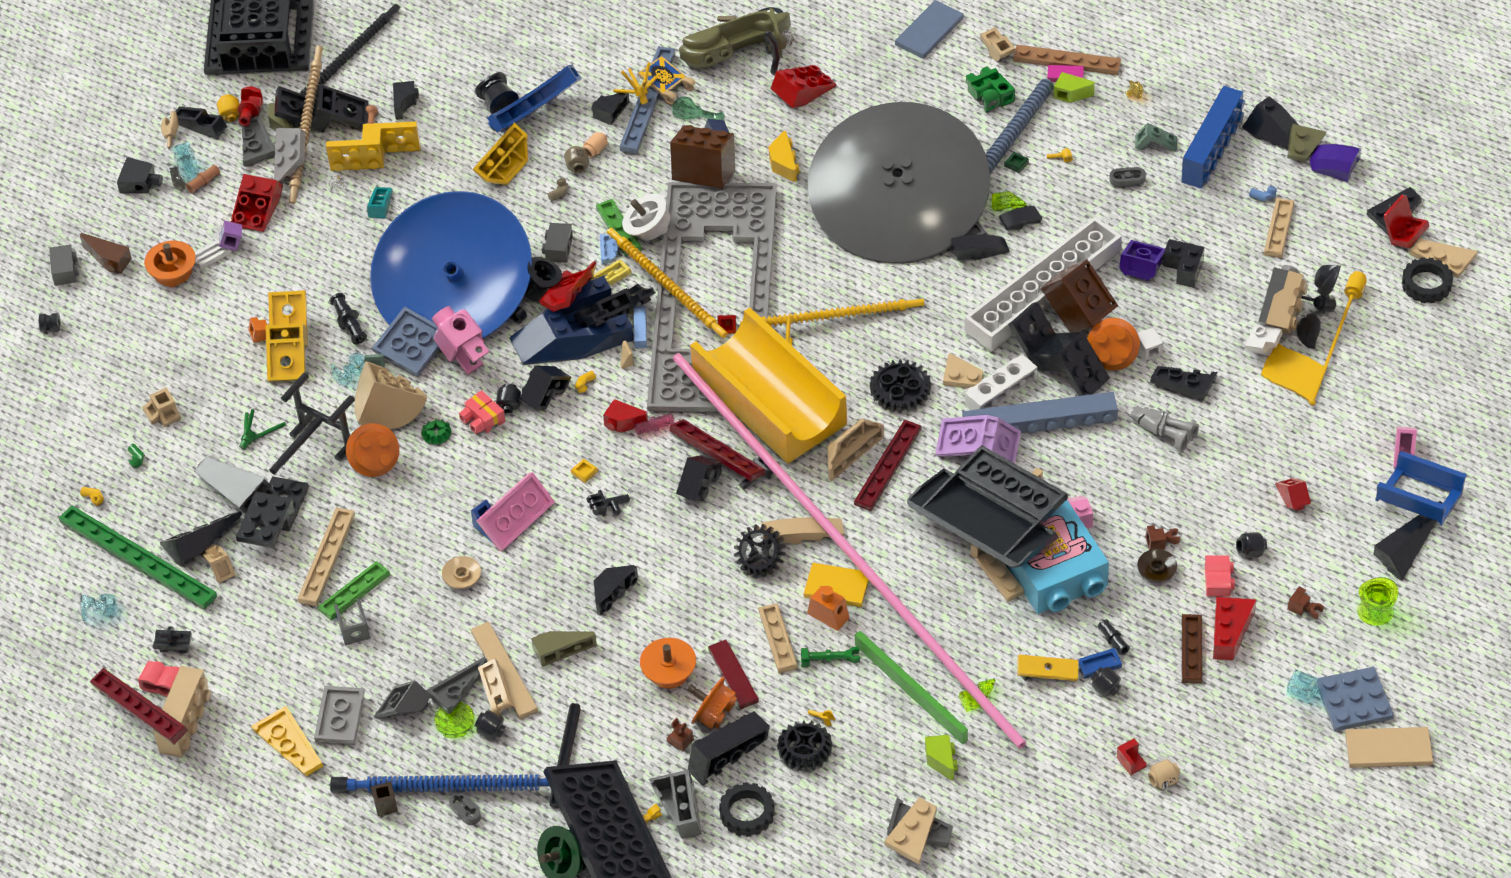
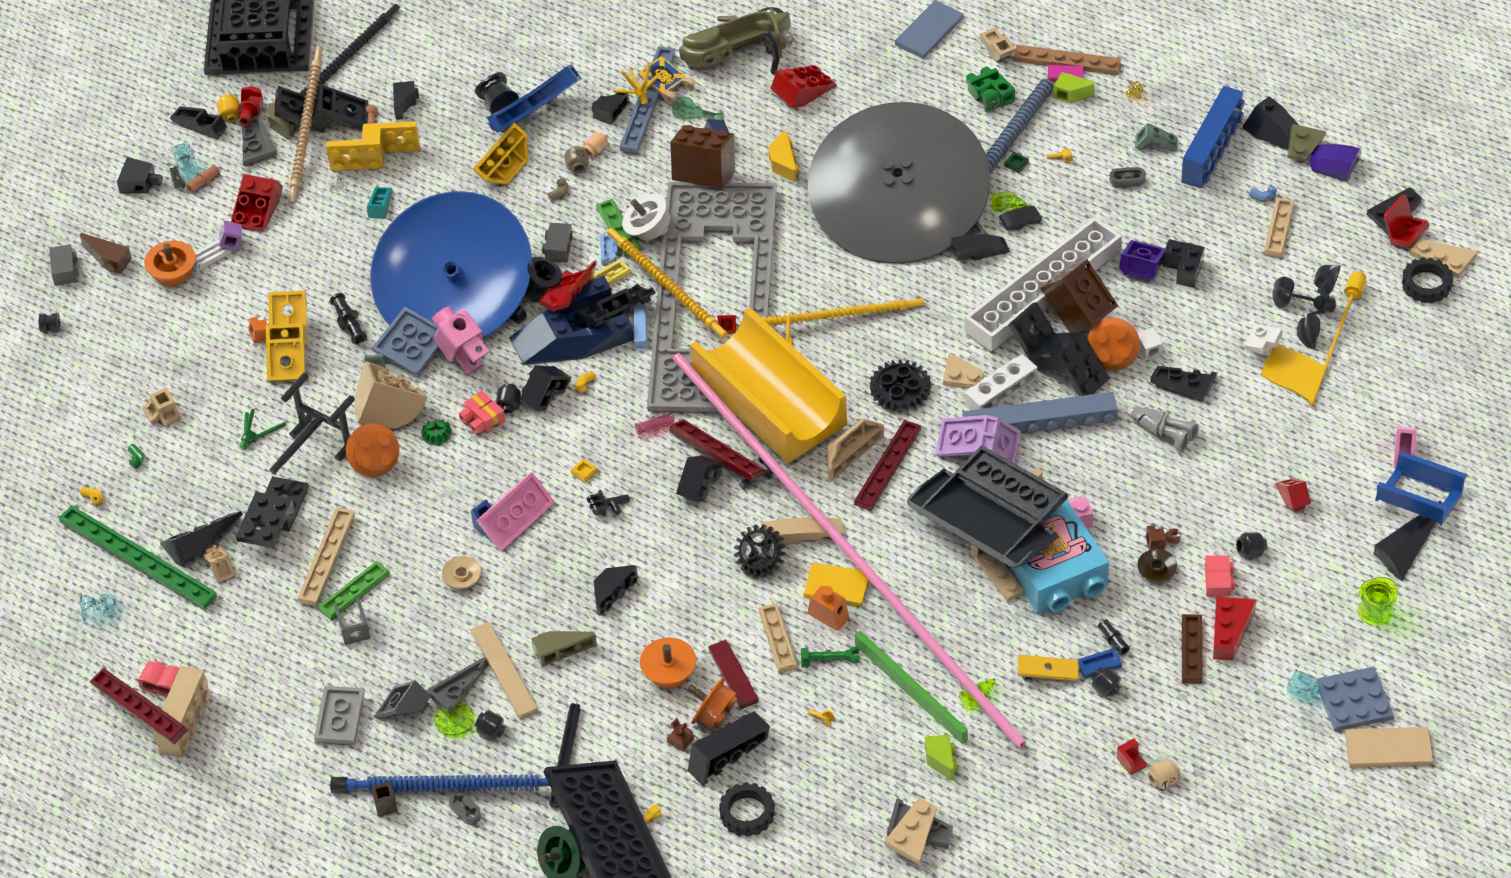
(170, 128): tan hand -> none
(172, 640): black hips -> none
(232, 482): slope -> none
(287, 739): yellow wing -> none
(288, 152): light grey wing -> none
(355, 366): clear light blue leg -> none
(495, 686): tan plate -> none
(623, 416): red slope -> none
(627, 356): tan slope -> none
(679, 800): dark grey wedge -> none
(803, 752): black gear -> none
(1284, 299): tan piece -> none
(1300, 602): copper piece -> none

